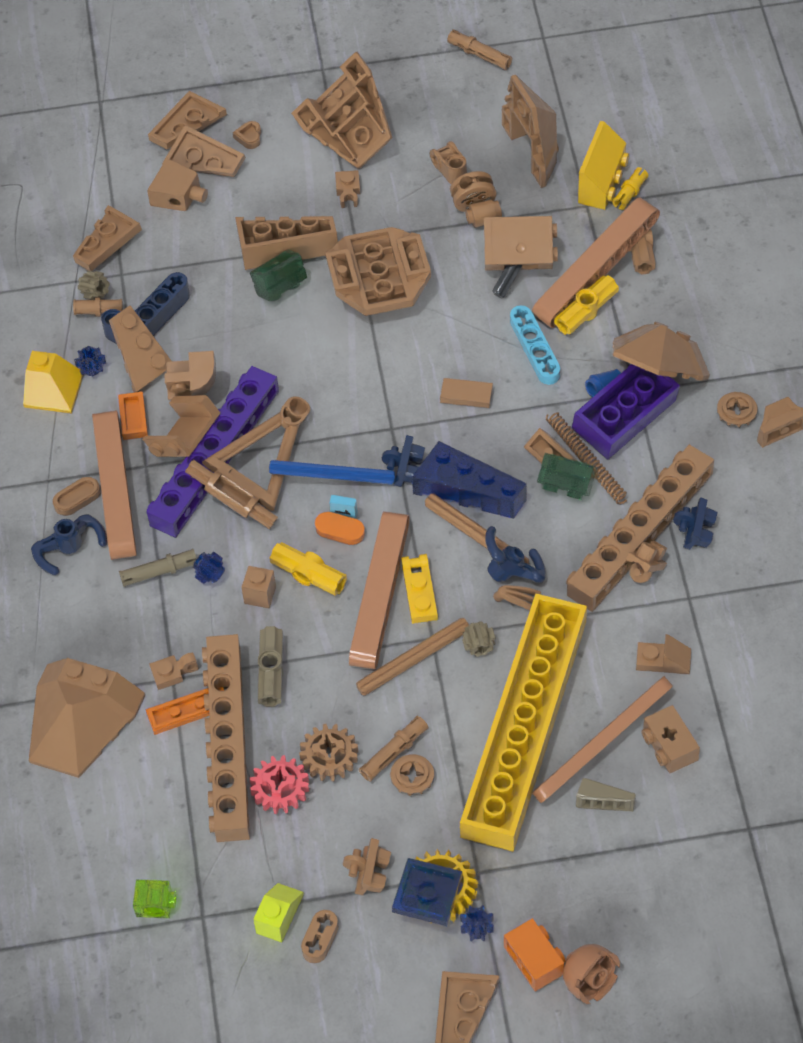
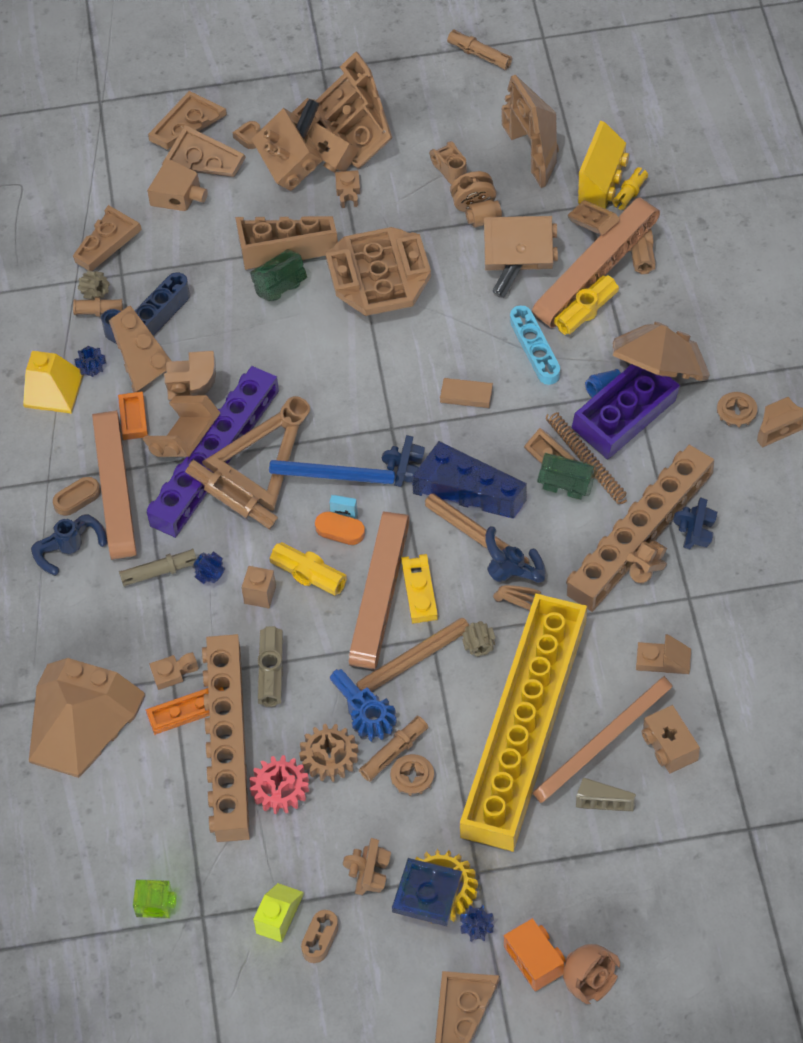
(288, 147): none -> medium nougat piece
(340, 152): none -> medium nougat brick
(363, 706): none -> blue gear
(593, 217): none -> medium nougat tile

